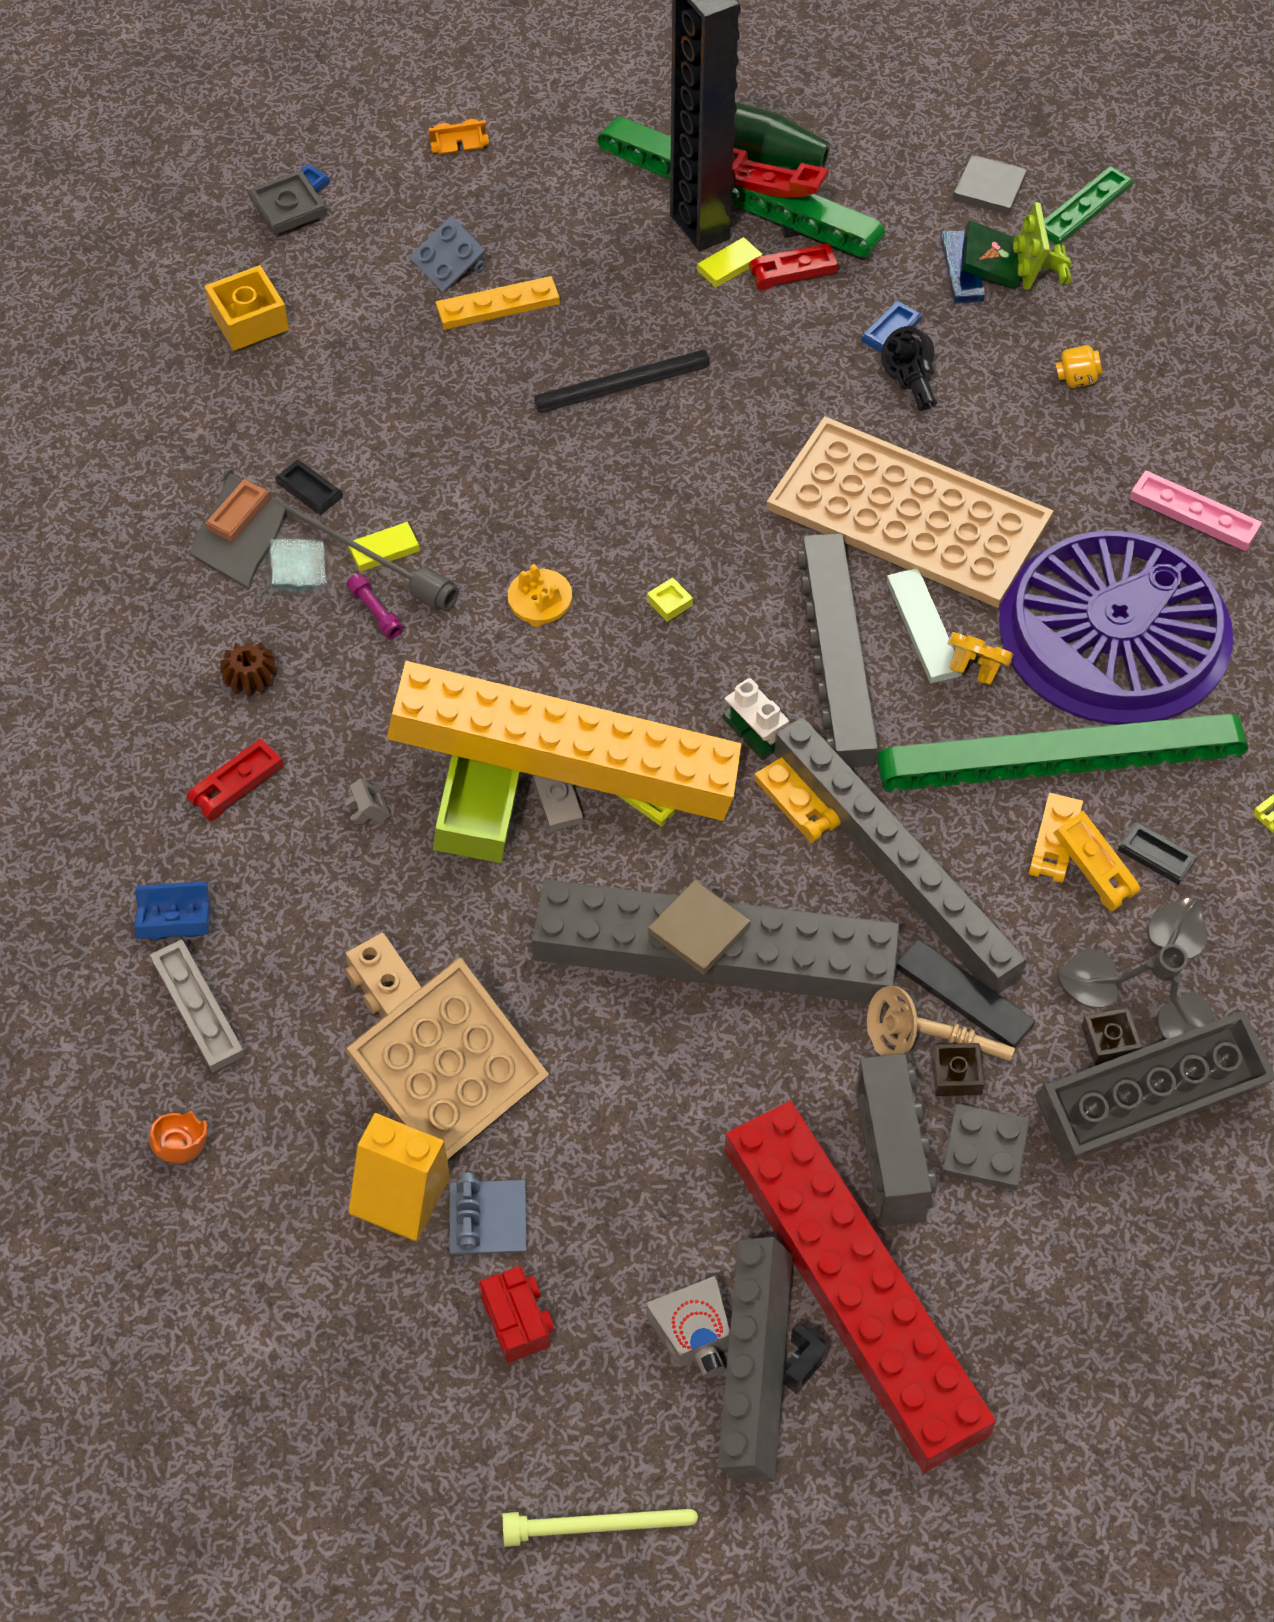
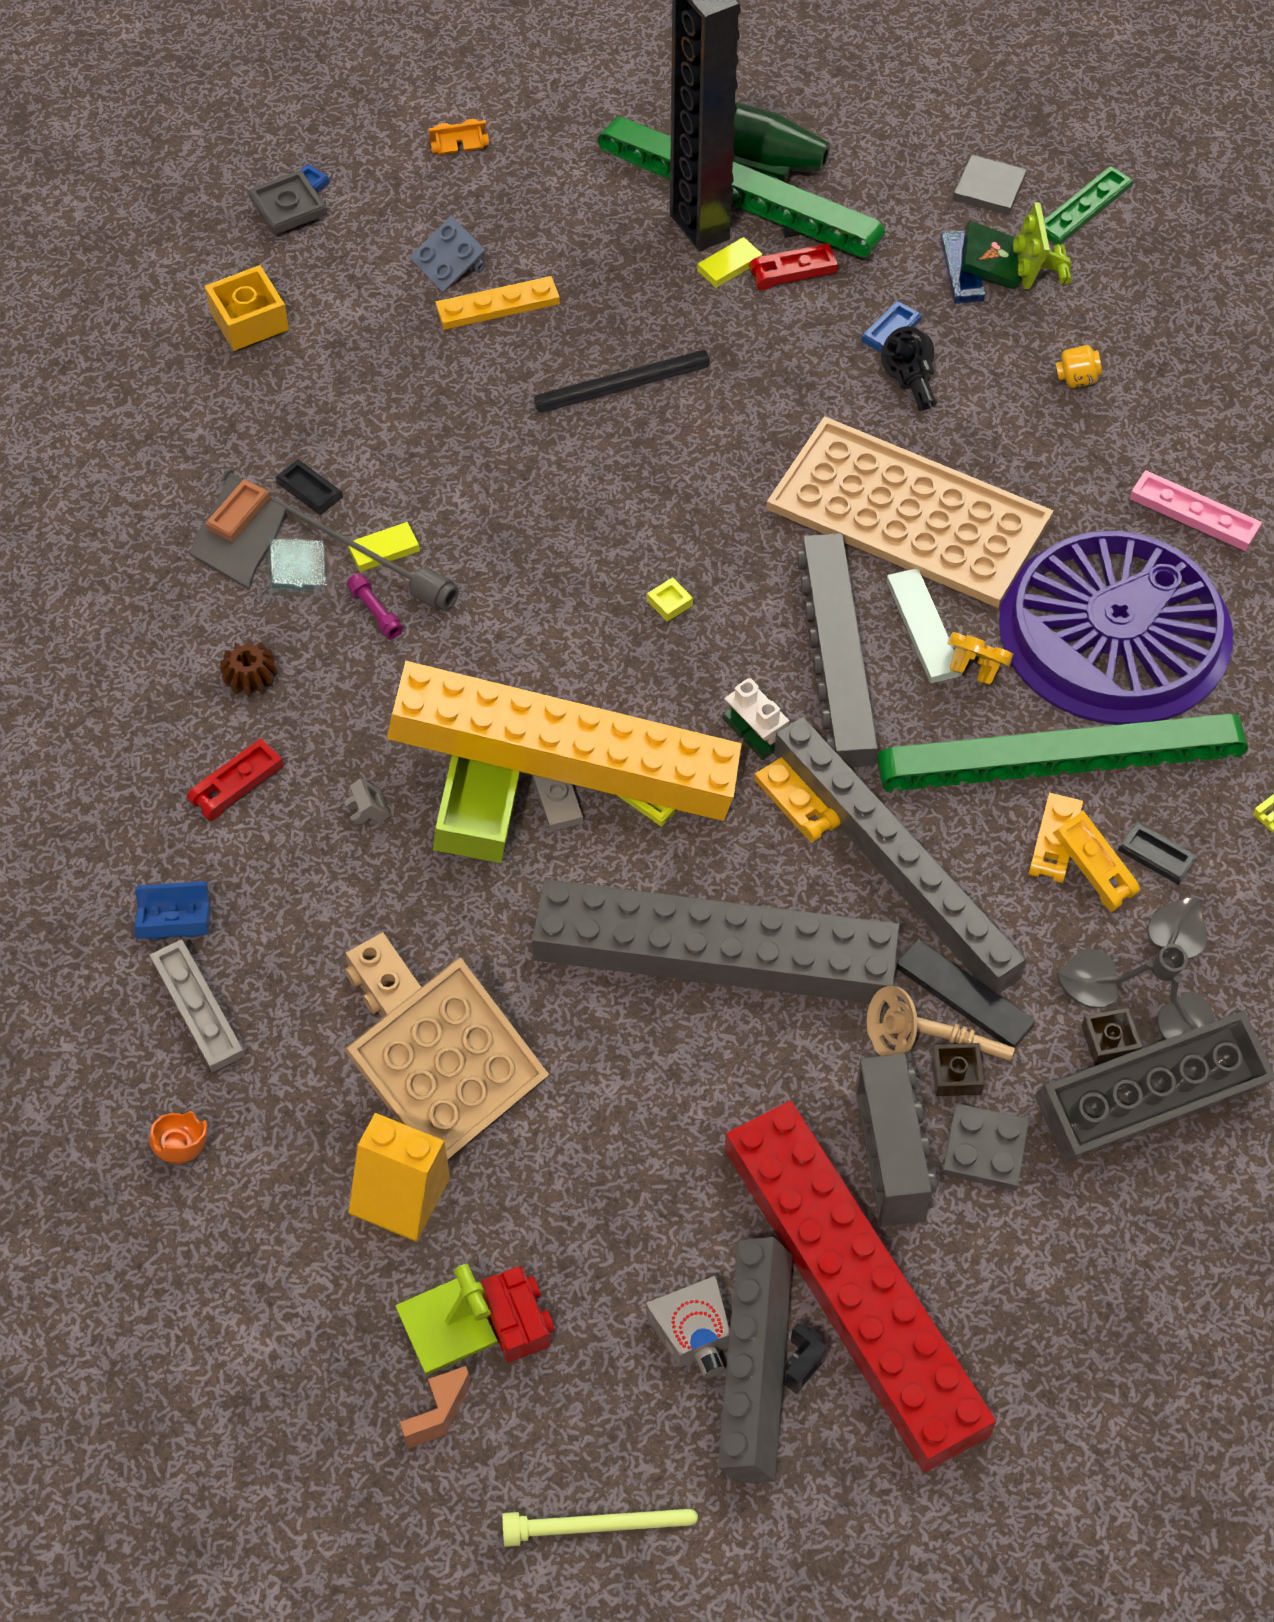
(448, 1322): none -> lime plate
(448, 1394): none -> nougat slope
(487, 1216): sand blue hinge -> none
(533, 585): yellow plate -> none
(699, 927): dark tan tile -> none
(776, 180): red slope -> none

